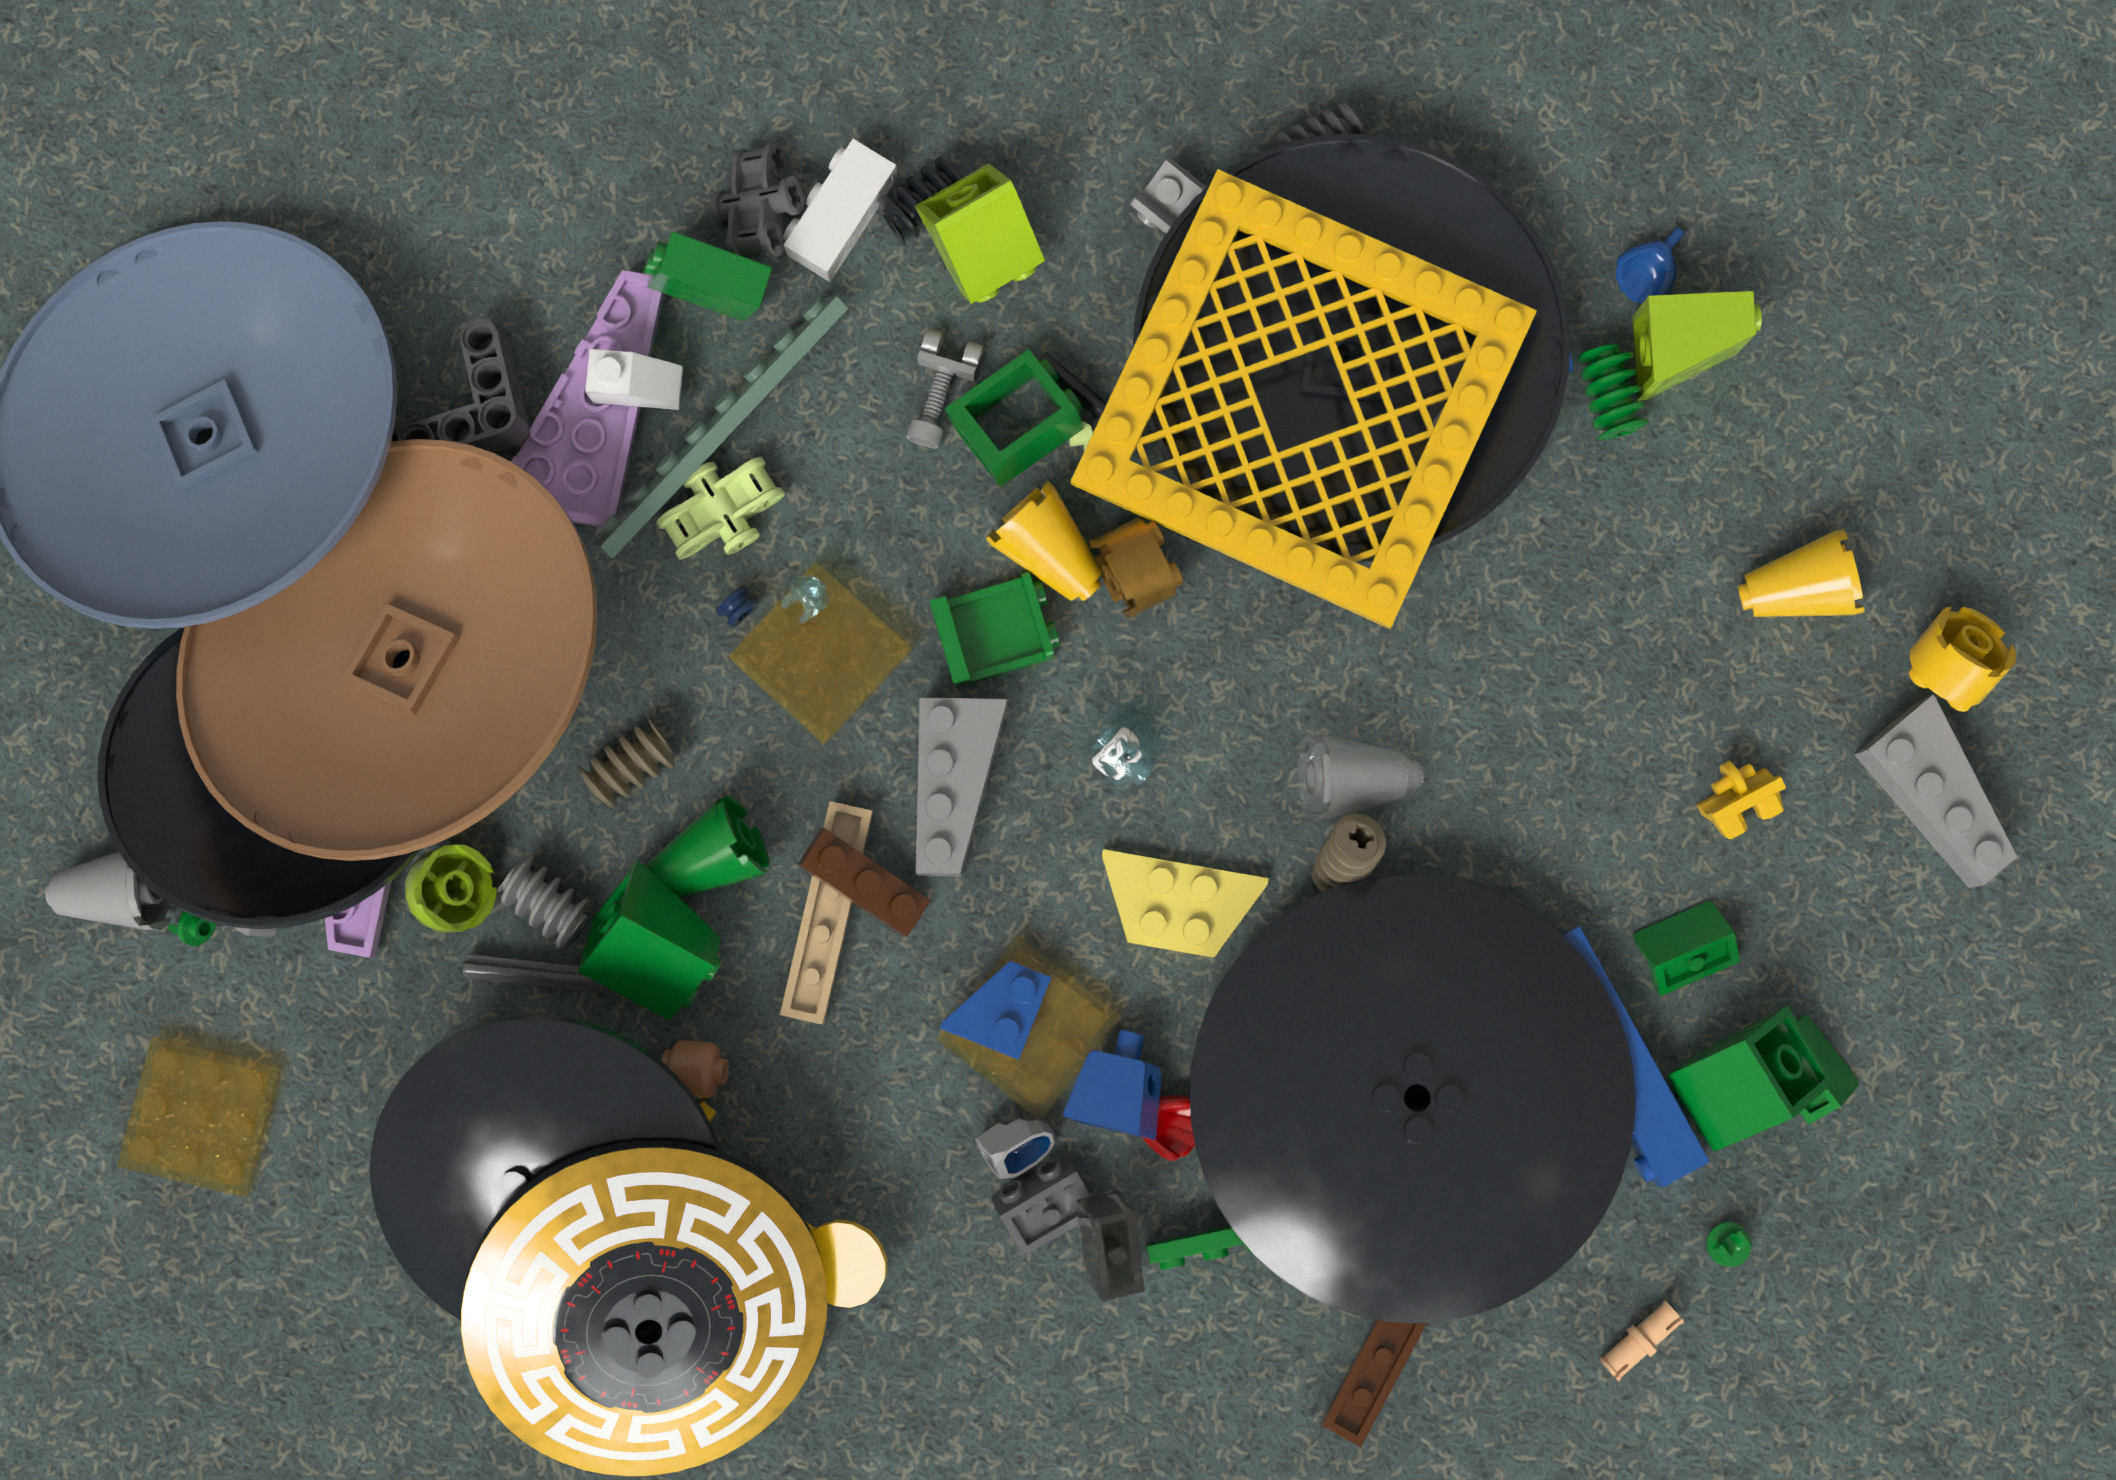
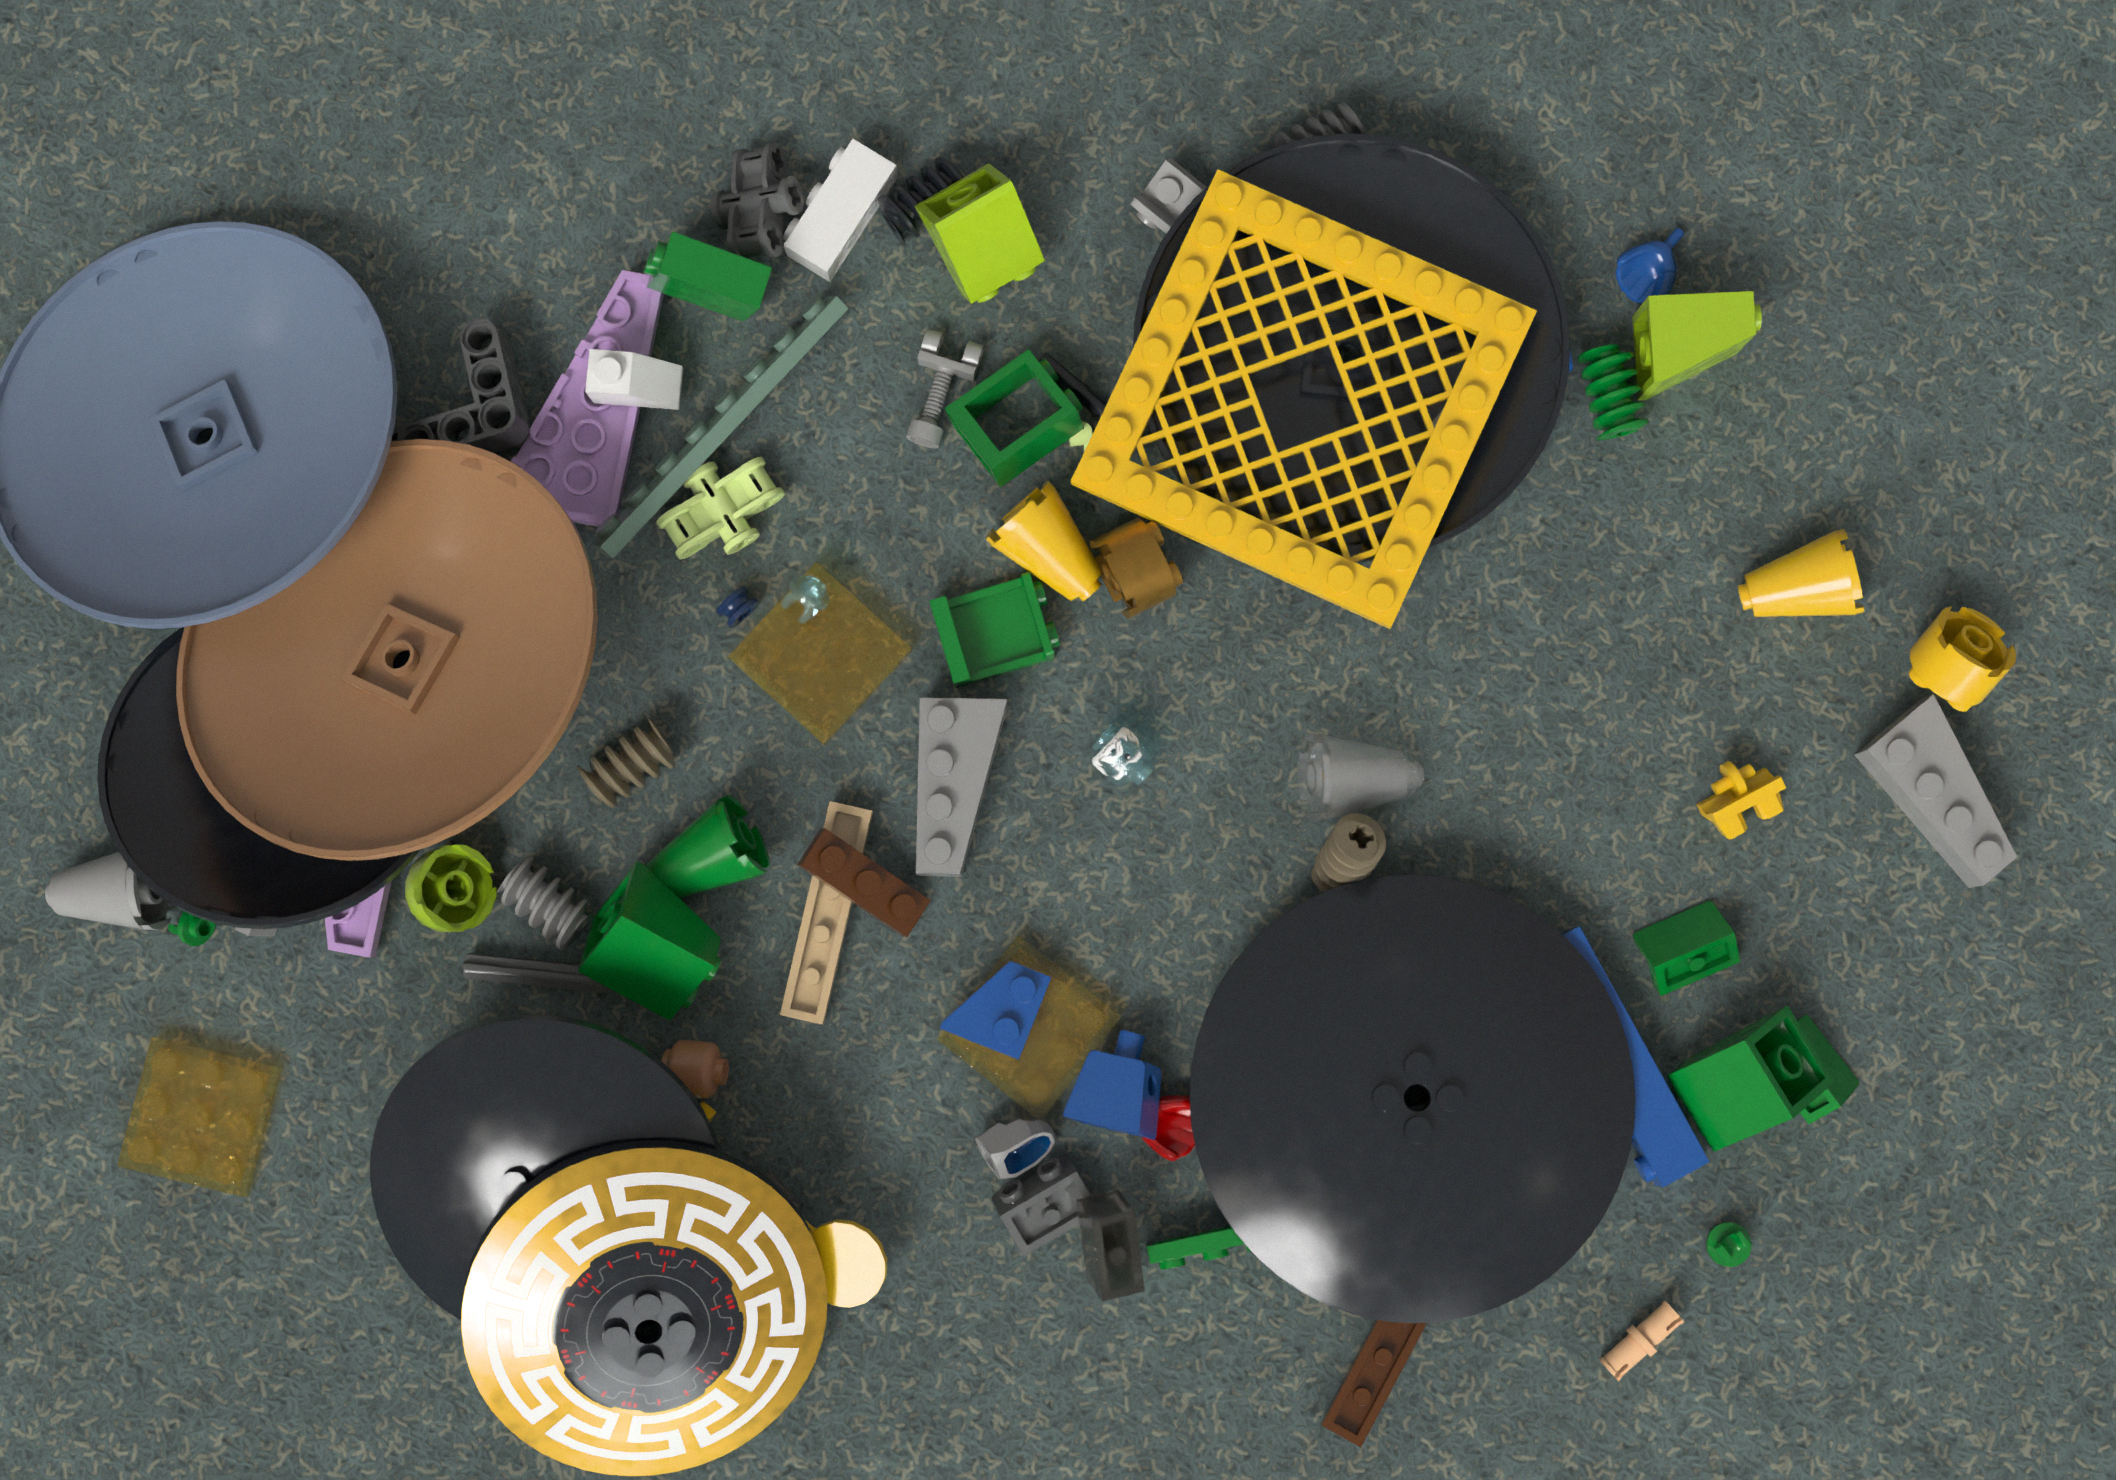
(1179, 903): light yellow wing -> none

